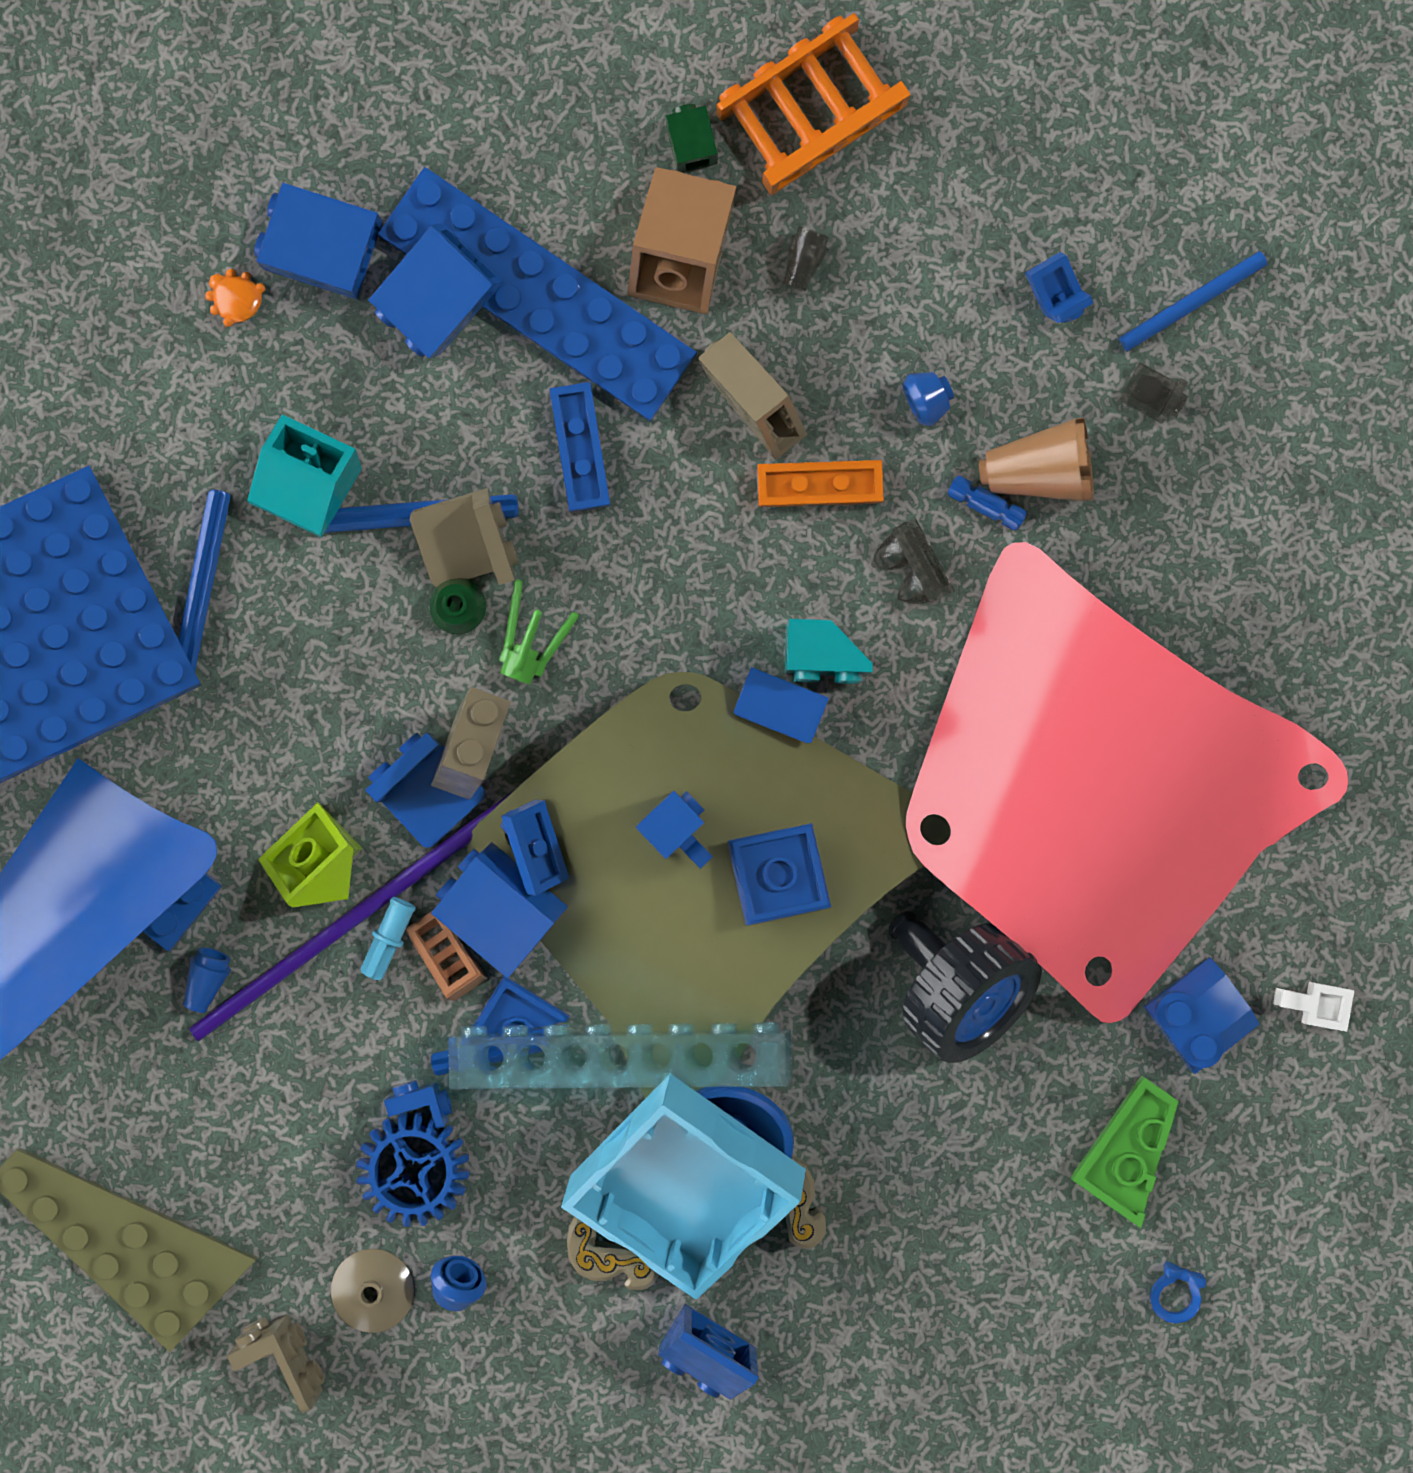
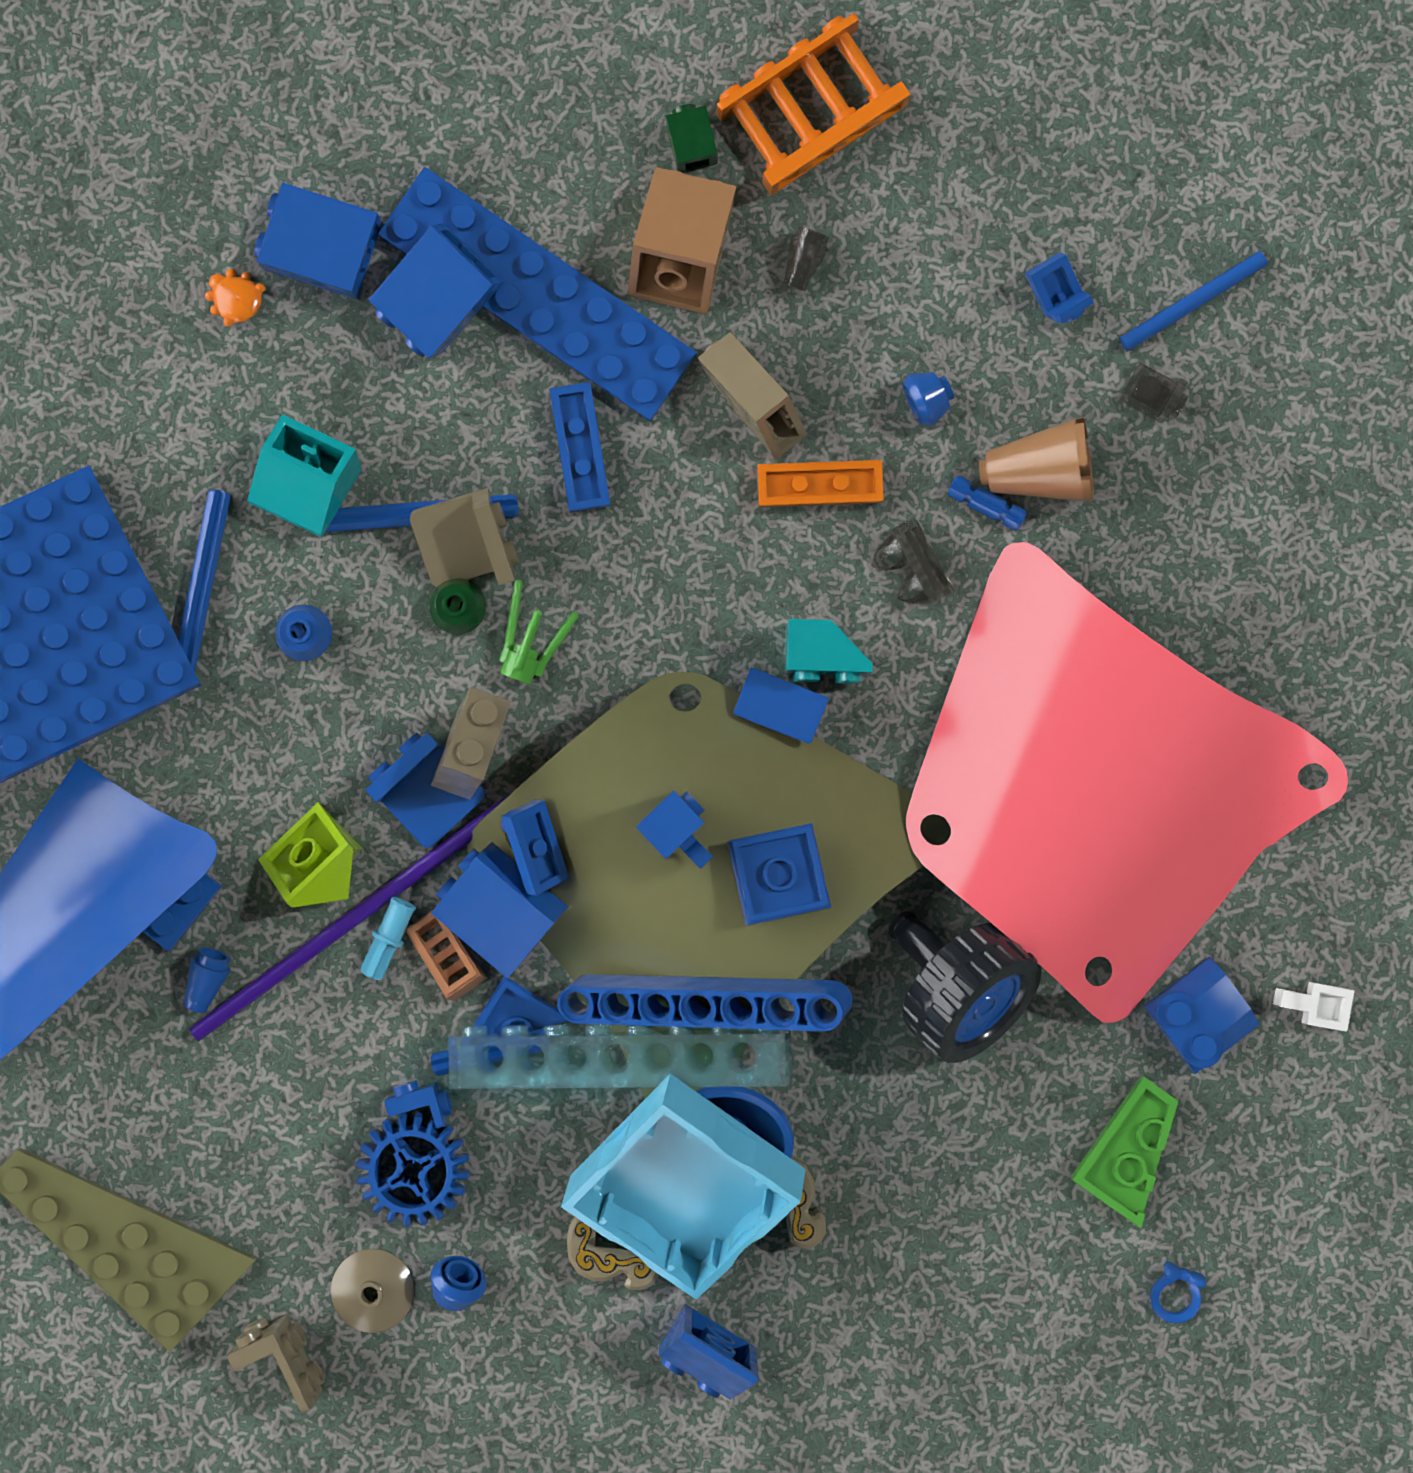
(308, 644): none -> blue cone
(720, 993): none -> blue beam

